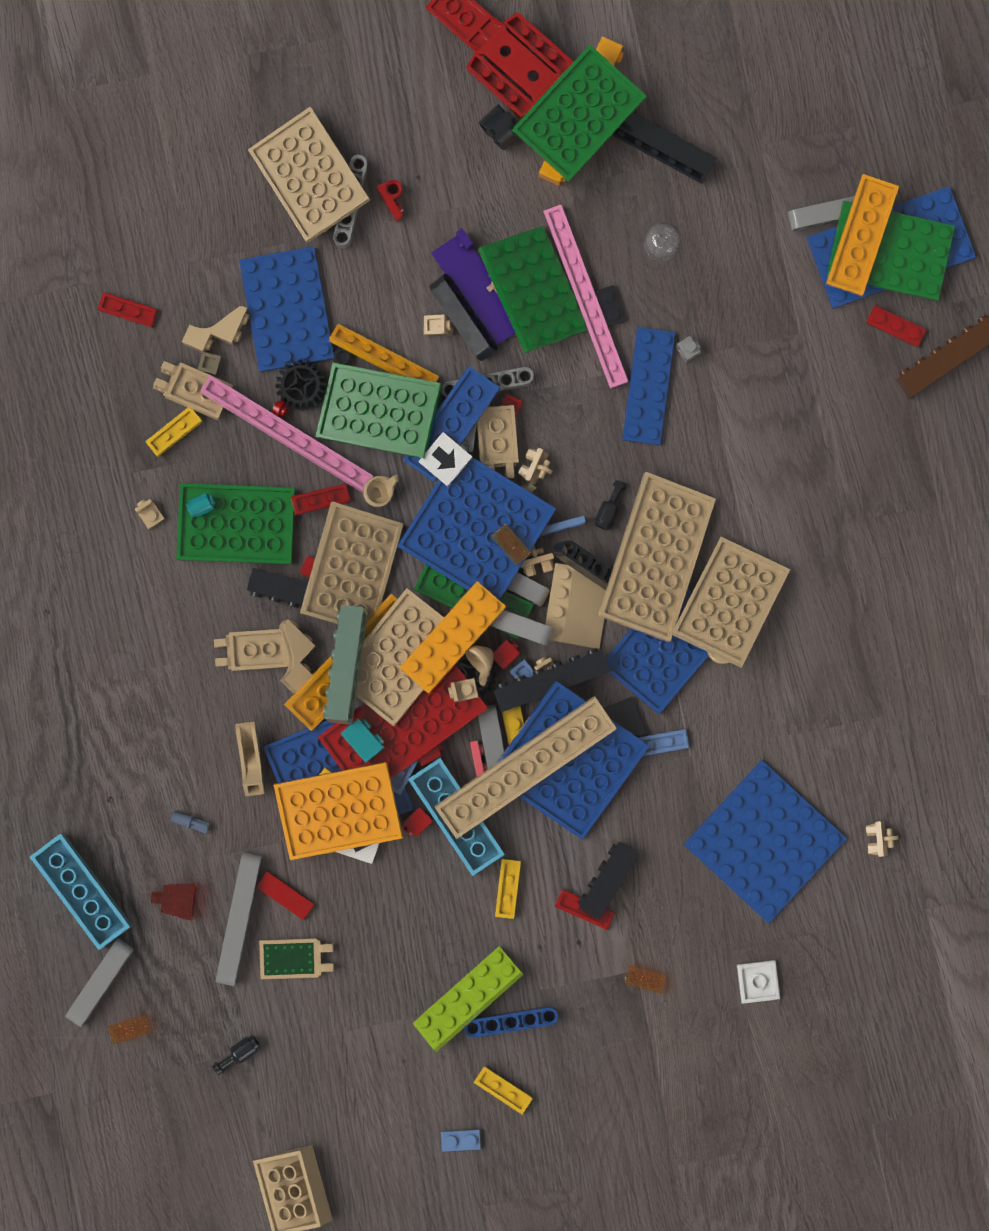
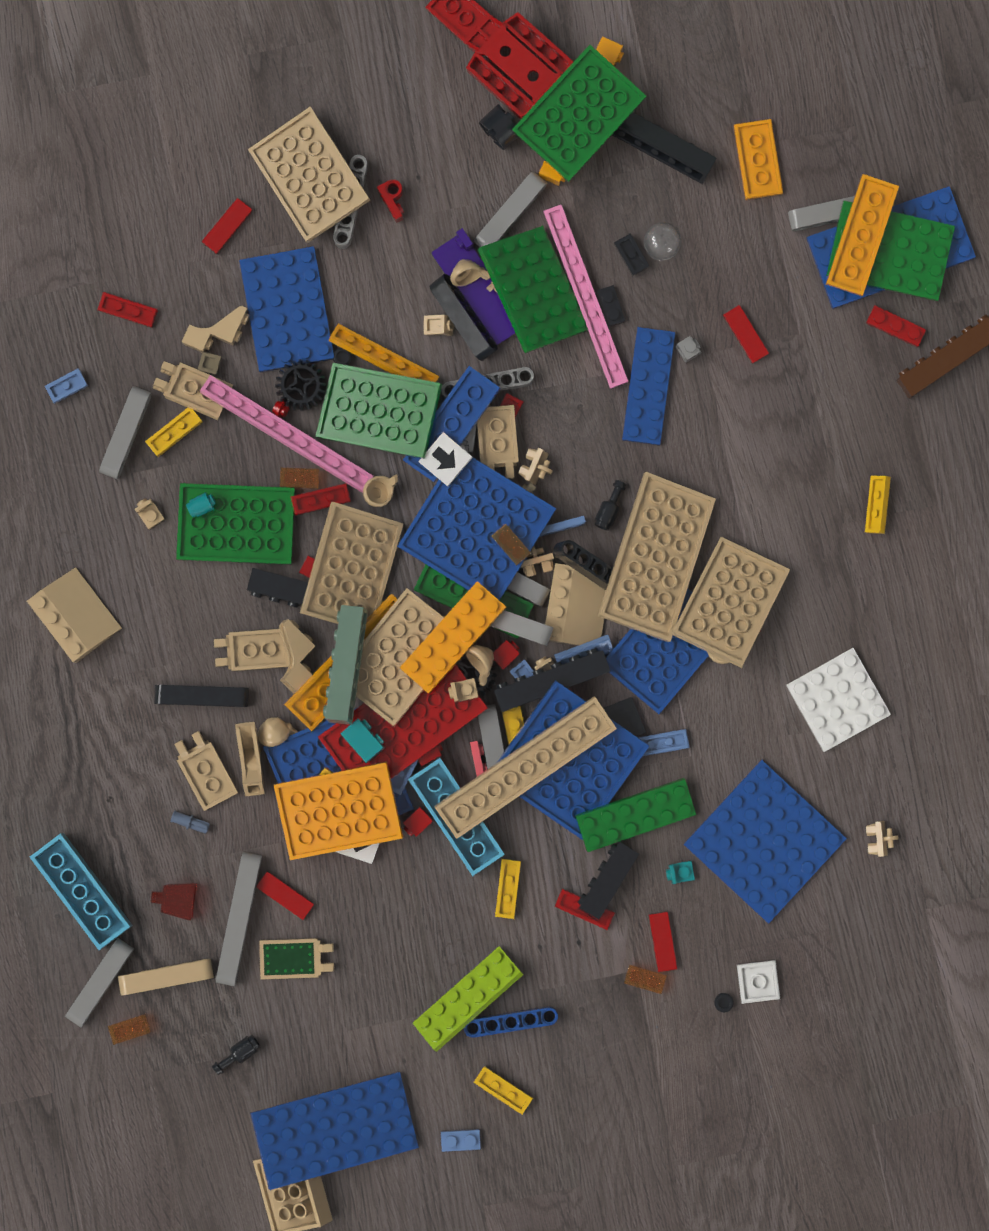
(66, 386): none -> medium blue plate
(74, 615): none -> tan slope
(125, 432): none -> light grey beam
(165, 976): none -> tan beam
(201, 695): none -> black beam
(205, 772): none -> tan tile
(227, 226): none -> red tile
(274, 732): none -> tan hat
(299, 478): none -> clear orange plate
(334, 1130): none -> blue plate
(467, 272): none -> tan hat
(511, 210): none -> light grey beam
(602, 643): none -> medium blue tile
(631, 254): none -> black plate
(635, 815): none -> green plate
(662, 941): none -> red tile
(680, 872): none -> teal bracket
(723, 1002): none -> black plate
(745, 334): none -> red tile
(758, 159): none -> light orange tile
(838, 699): none -> white plate
(877, 504): none -> yellow plate

